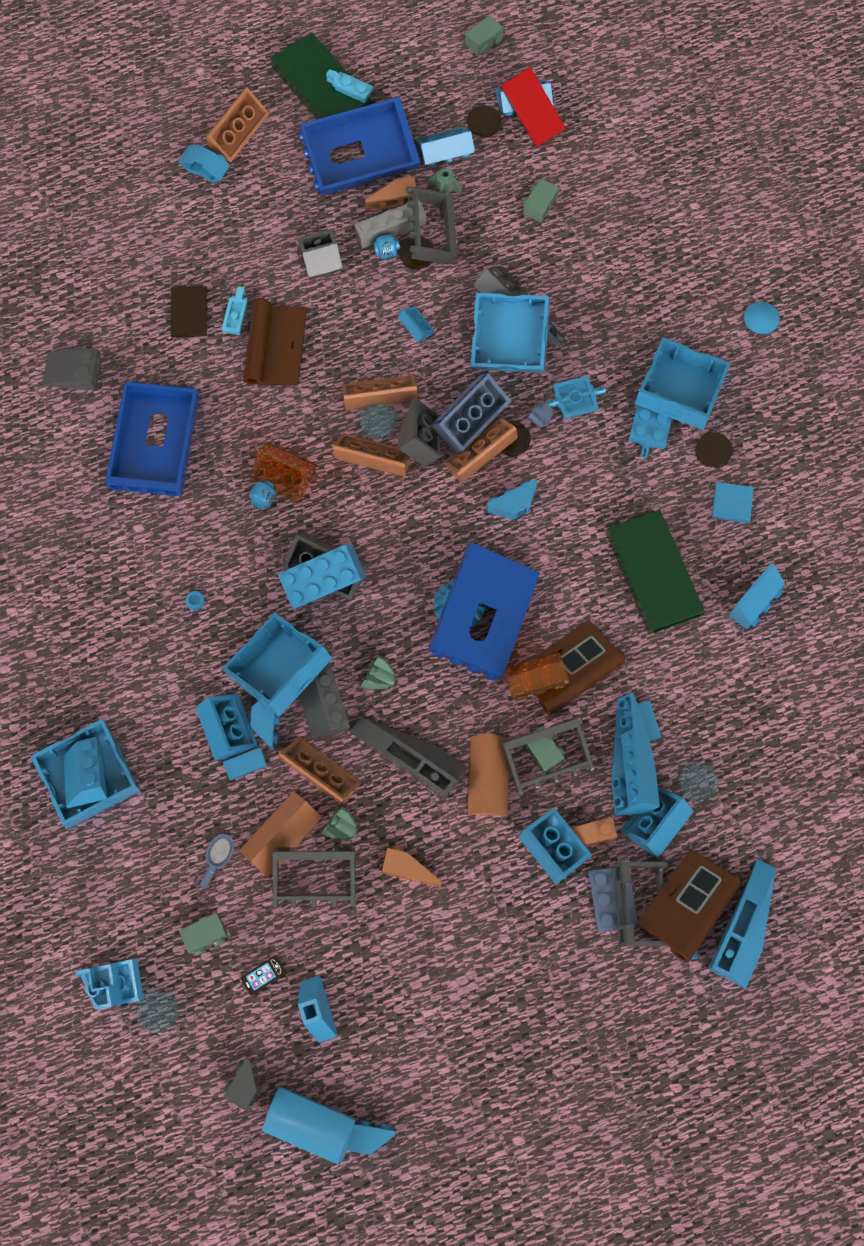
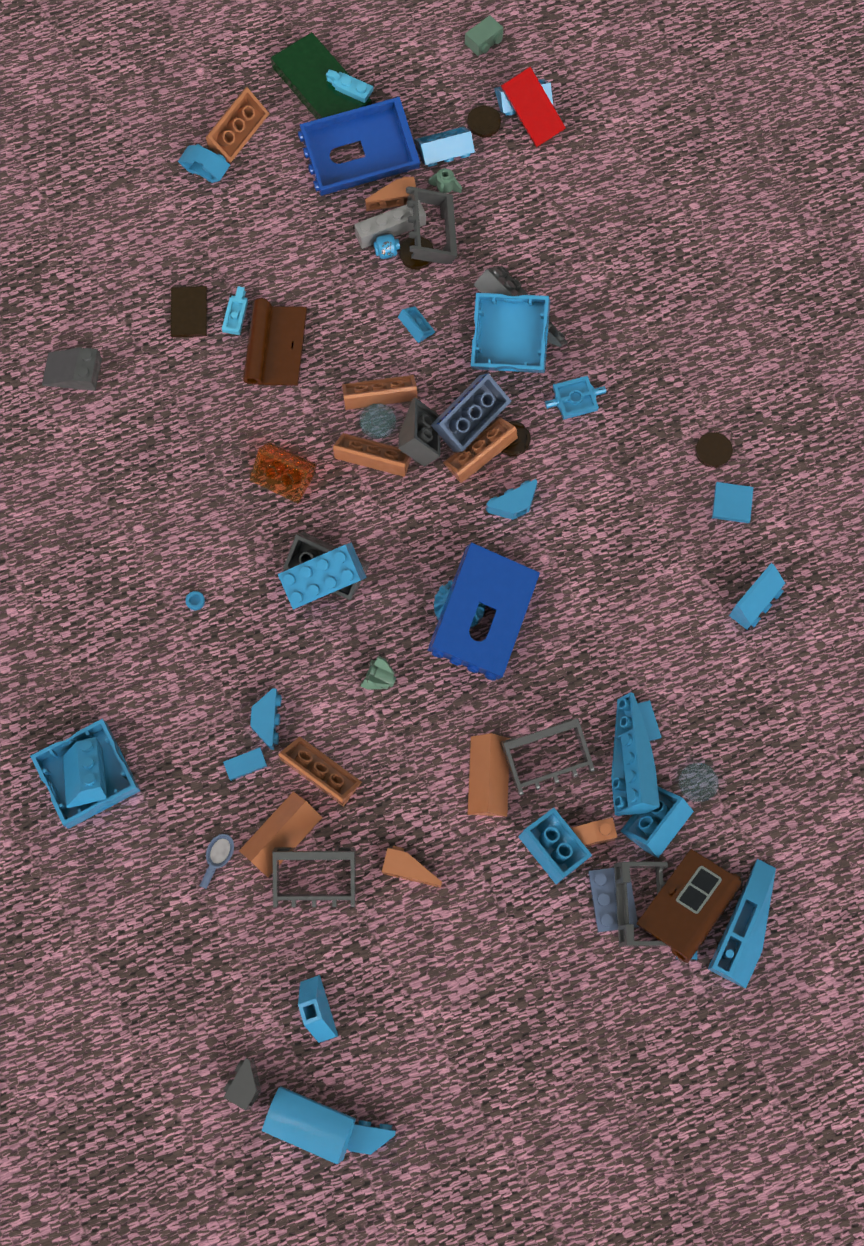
(113, 983): dark azure slope -> none
(150, 467): blue panel -> none
(157, 1012): clear light blue tile -> none
(203, 934): sand green brick -> none
(226, 726): dark azure slope -> none
(262, 494): dark azure head -> none
(263, 975): tile -> none
(277, 664): dark azure tile -> none
(320, 254): slope -> none
(324, 705): dark grey slope -> none
(341, 825): sand green brick -> none
(414, 756): dark grey wedge -> none
(536, 676): clear orange slope -> none
(540, 200): sand green brick -> none
(541, 414): sand blue piece -> none
(545, 753): sand green brick -> none
(587, 661): reddish brown door -> none
(649, 429): dark azure plate -> none
(654, 571): dark green brick -> none
(682, 383): dark azure tile -> none
(761, 317): dark azure dish -> none

